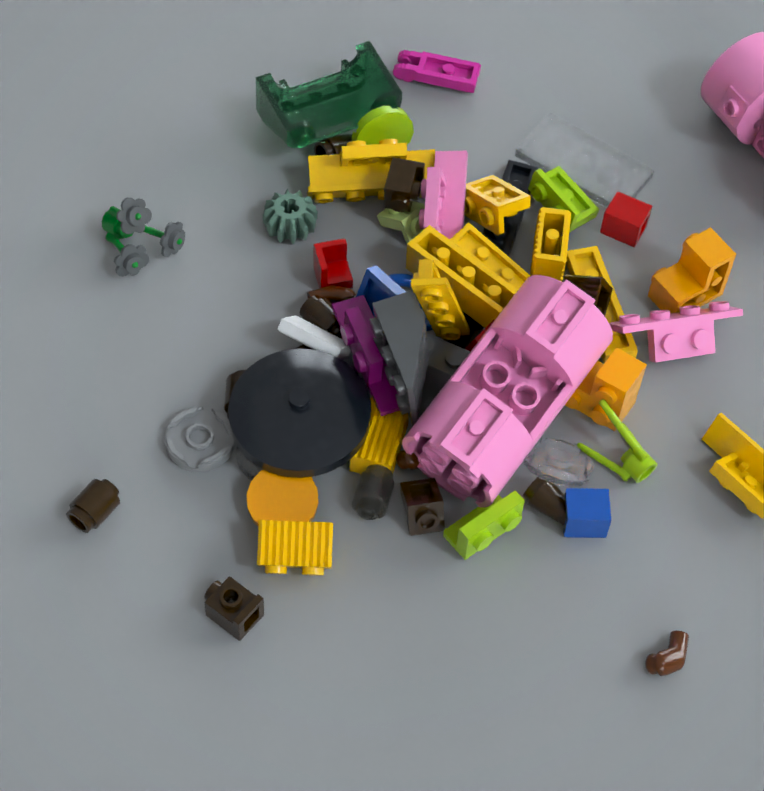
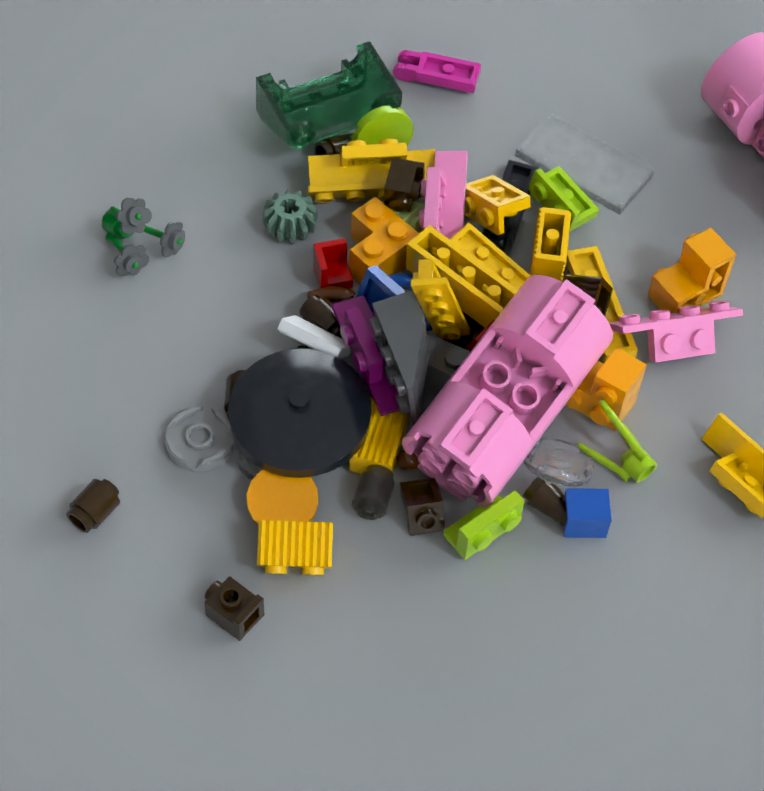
(379, 239): none -> light orange brick
(626, 219): red panel -> none
(670, 659): reddish brown arm -> none

